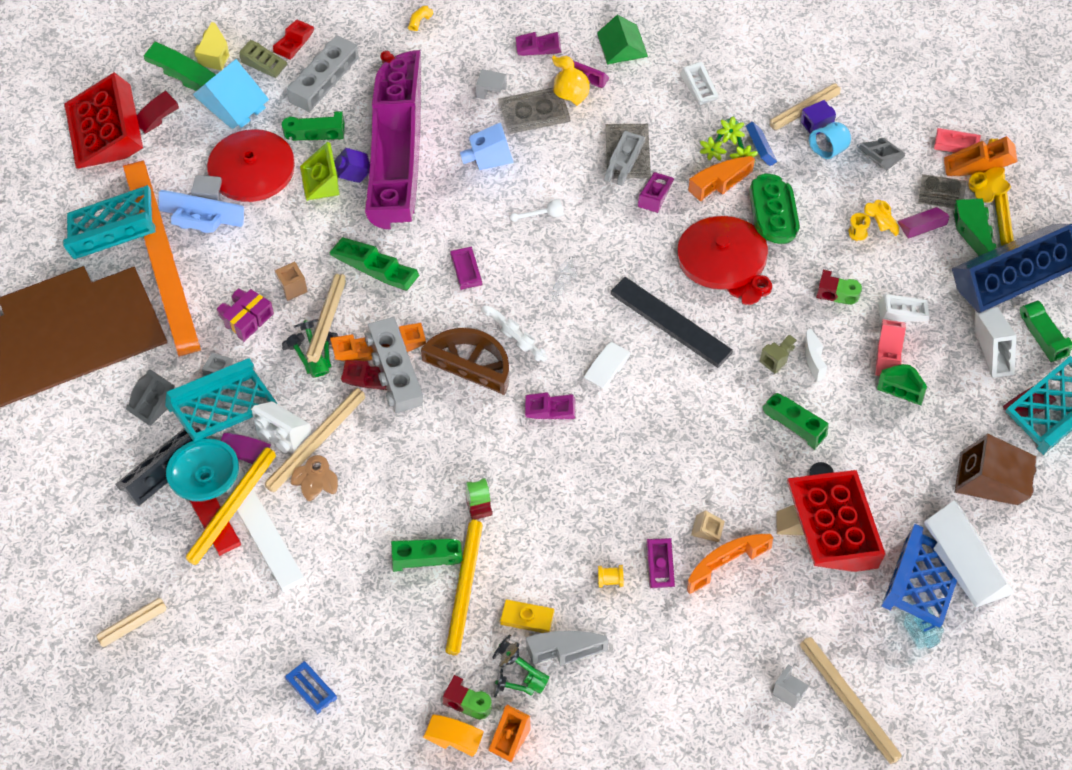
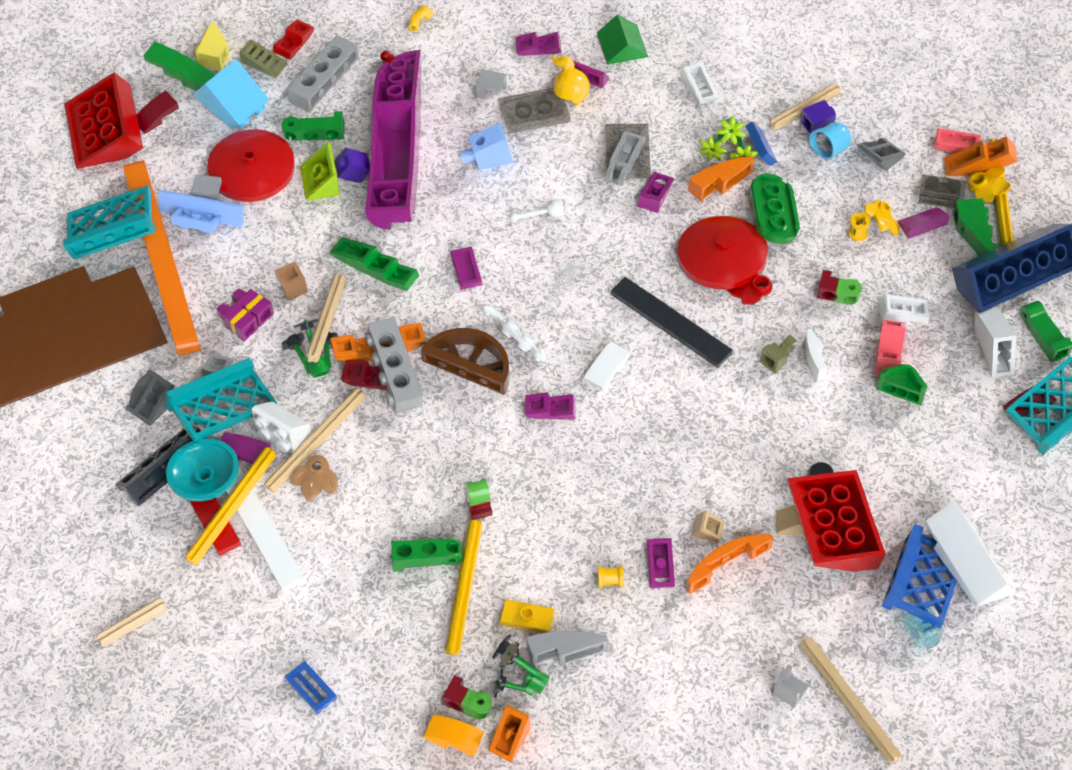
(797, 419): green leg -> none
(996, 471): reddish brown slope -> none

